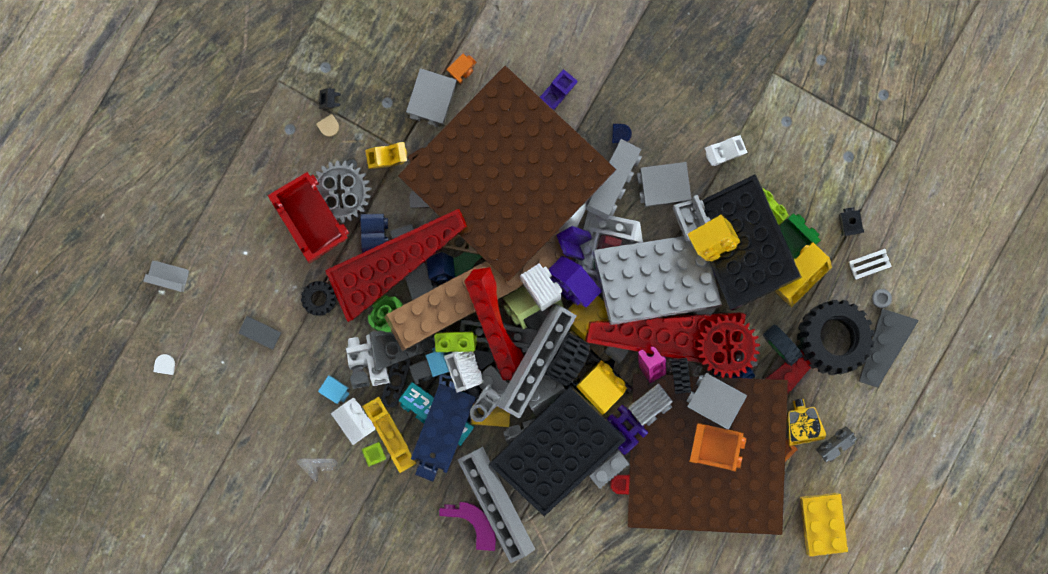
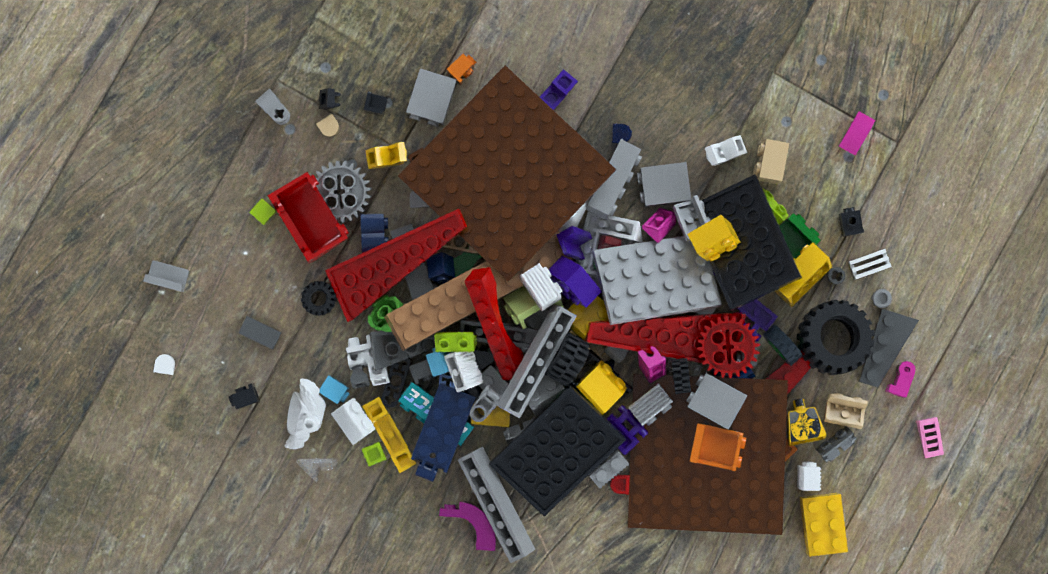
(244, 397): none -> black brick
(262, 211): none -> lime tile
(271, 104): none -> light grey piece
(304, 414): none -> white piece
(375, 104): none -> black panel
(660, 224): none -> dark pink slope
(759, 315): none -> dark purple plate
(772, 161): none -> tan brick
(808, 477): none -> white brick
(837, 270): none -> dark grey bush
(845, 410): none -> tan bracket
(857, 133): none -> dark pink slope
(903, 380): none -> dark pink leg
(920, 424): none -> bright pink slope

